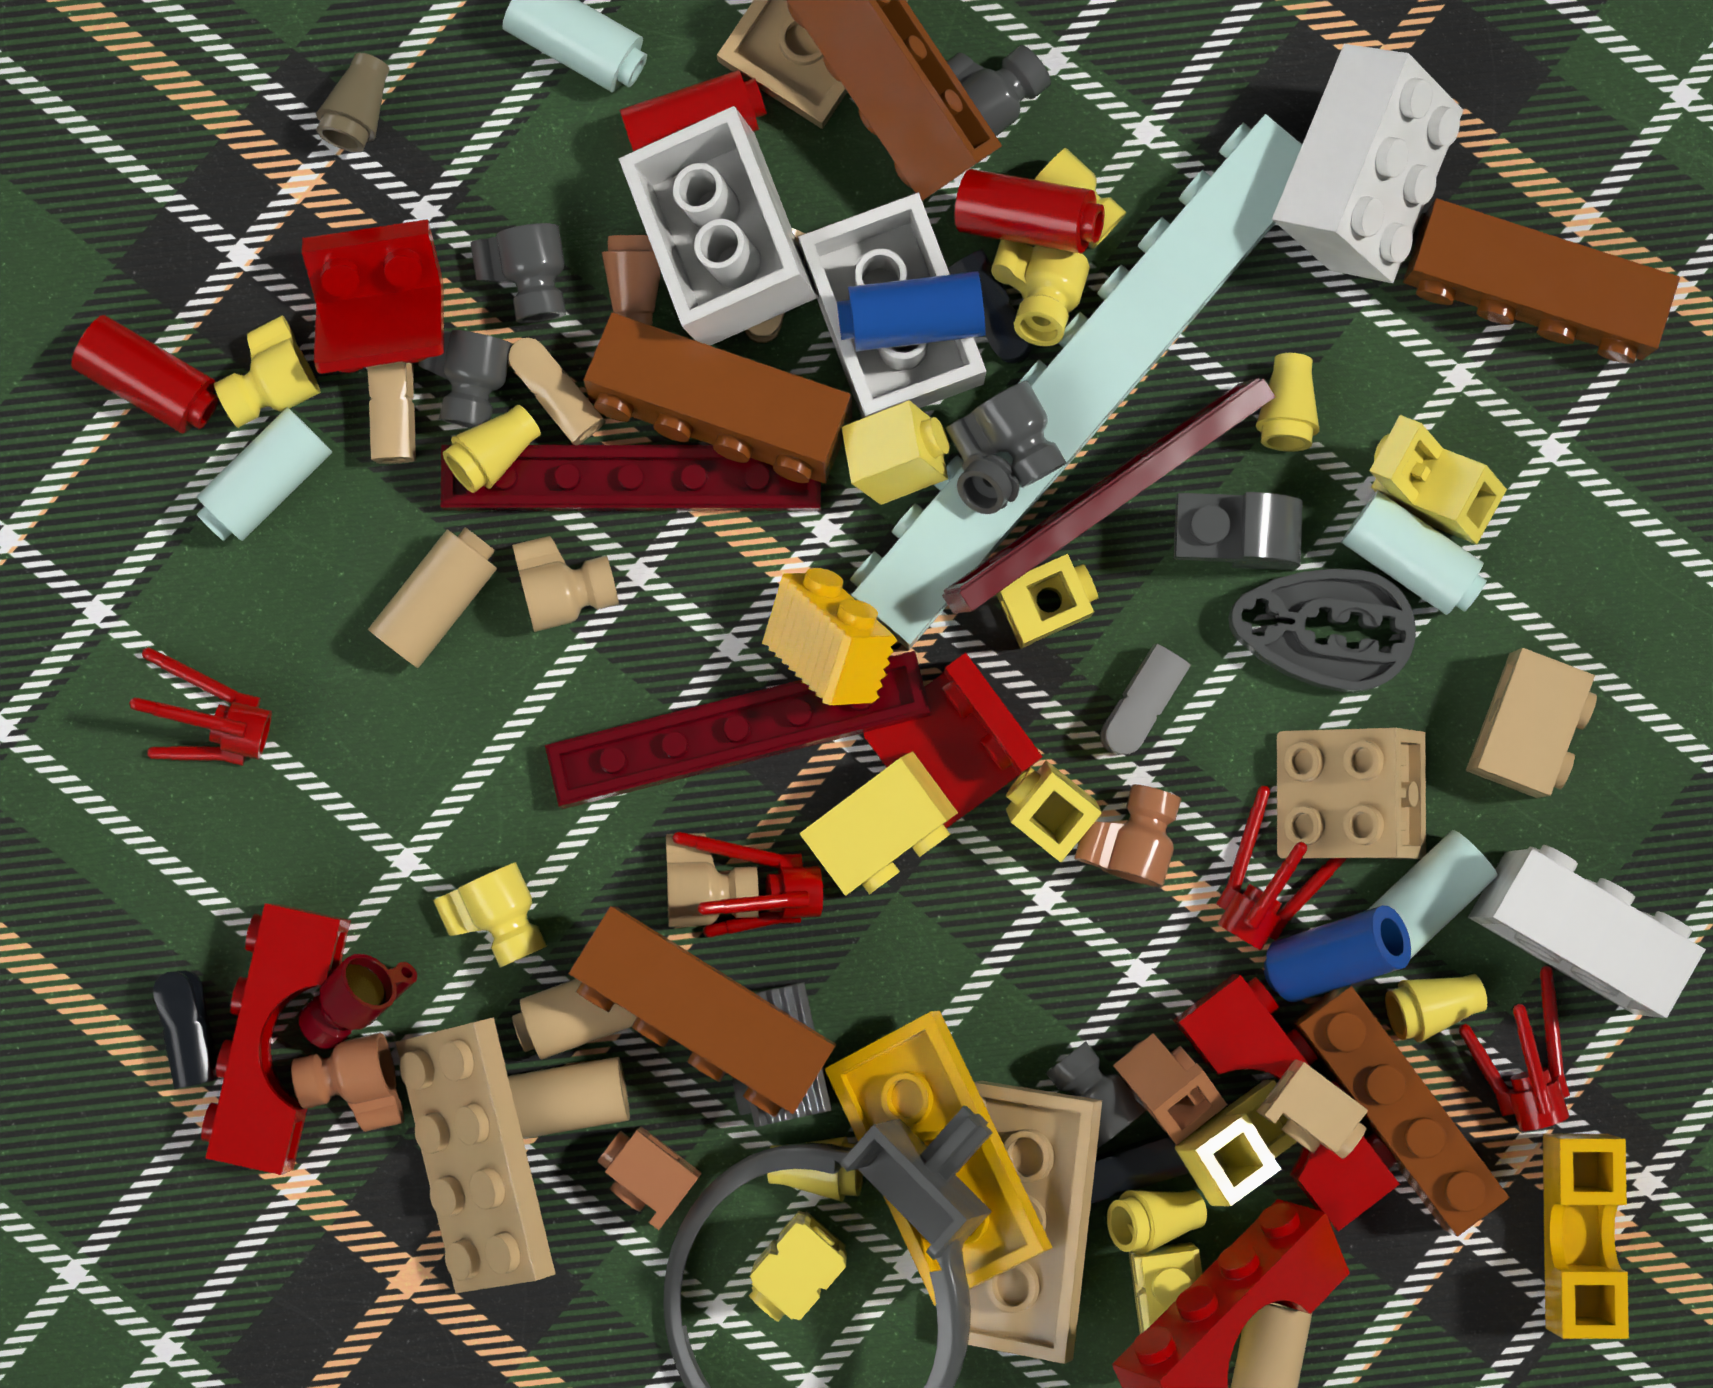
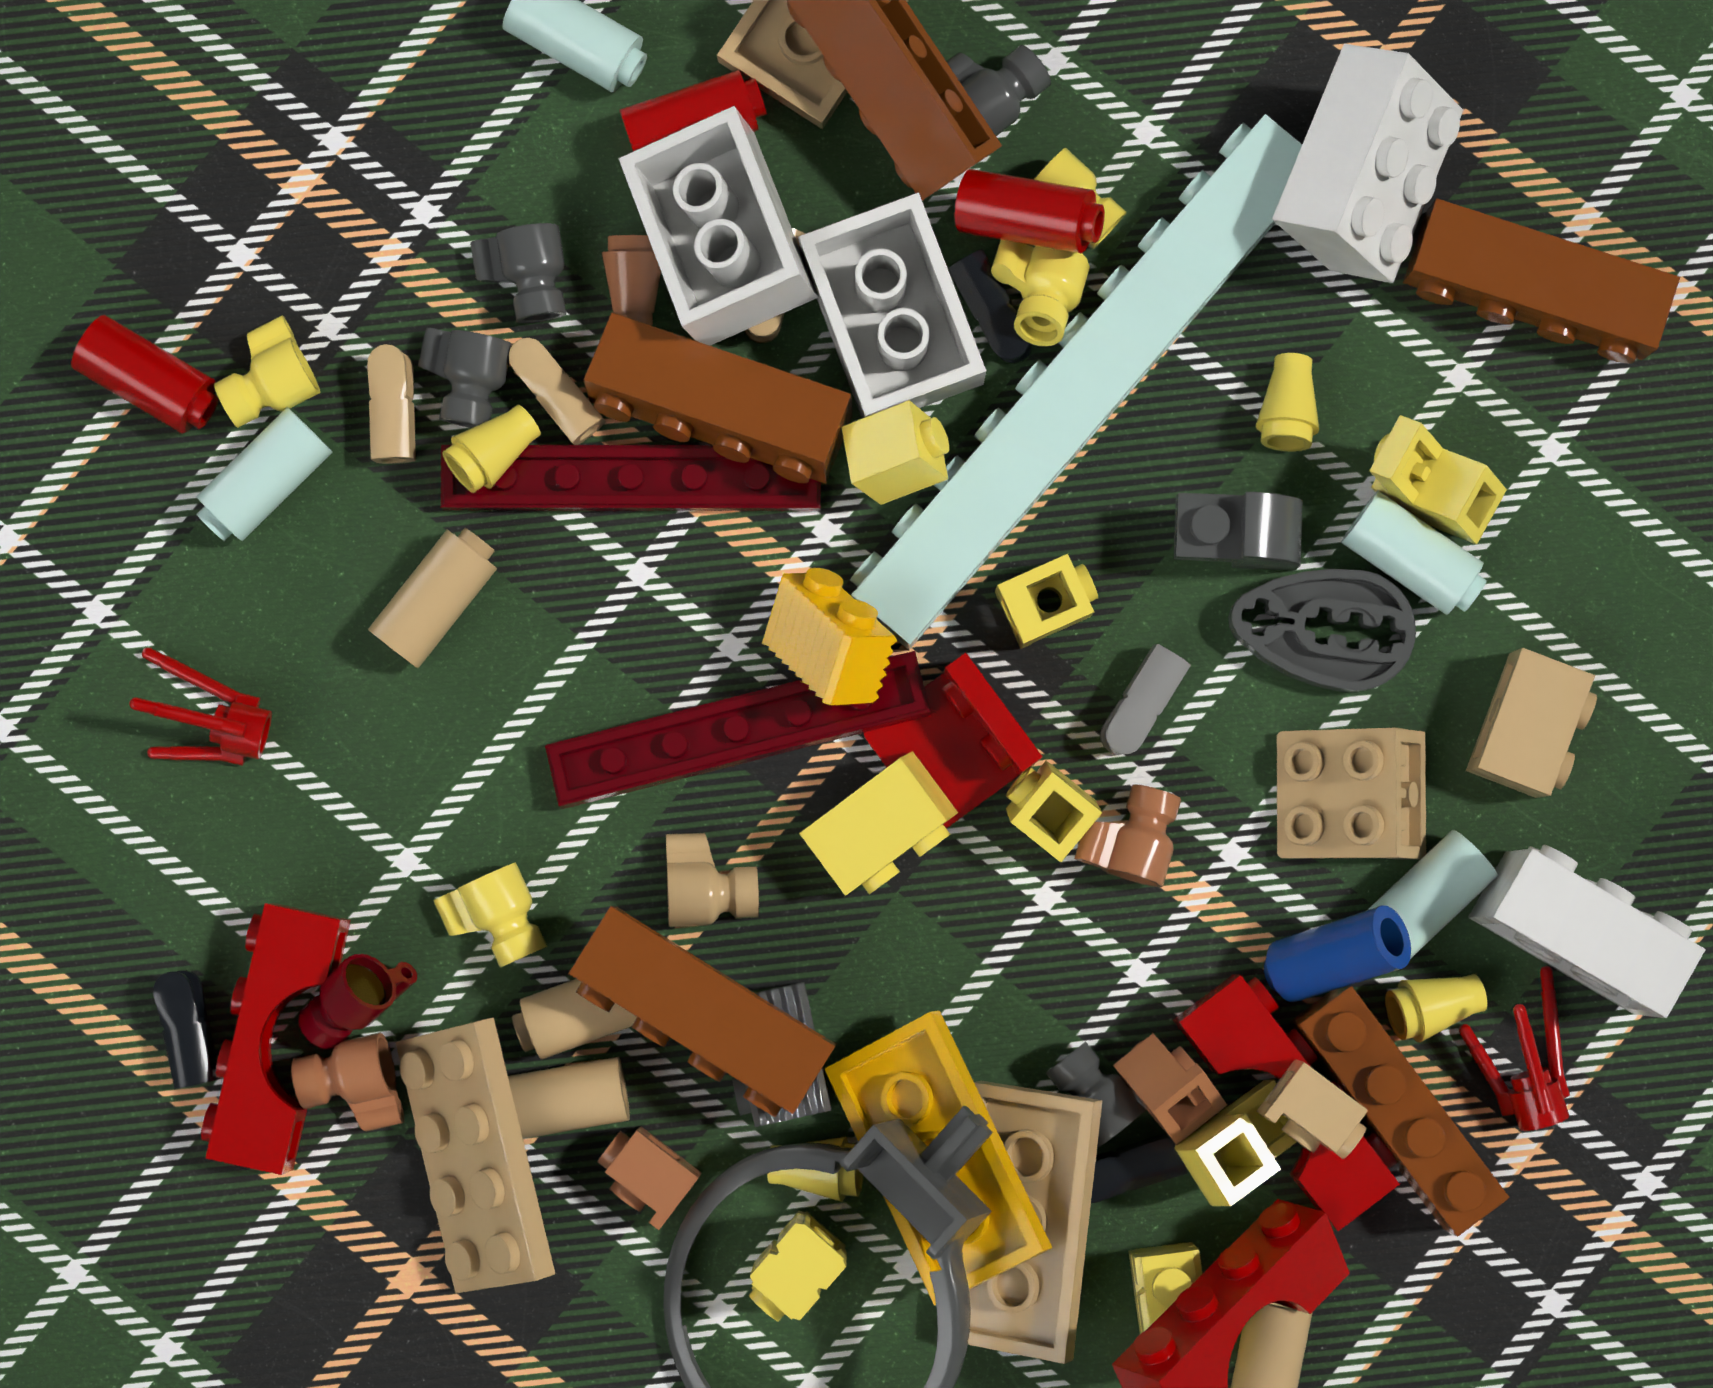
(353, 106): dark tan cone -> none
(375, 296): red bracket -> none
(556, 591): tan piece -> none
(789, 894): red plant -> none
(913, 311): blue brick -> none
(987, 483): dark grey plate -> none
(1014, 425): dark grey piece -> none
(1106, 495): dark red tile -> none
(1153, 1218): light yellow cone -> none
(1255, 913): red plant -> none
(1582, 1273): yellow arch -> none

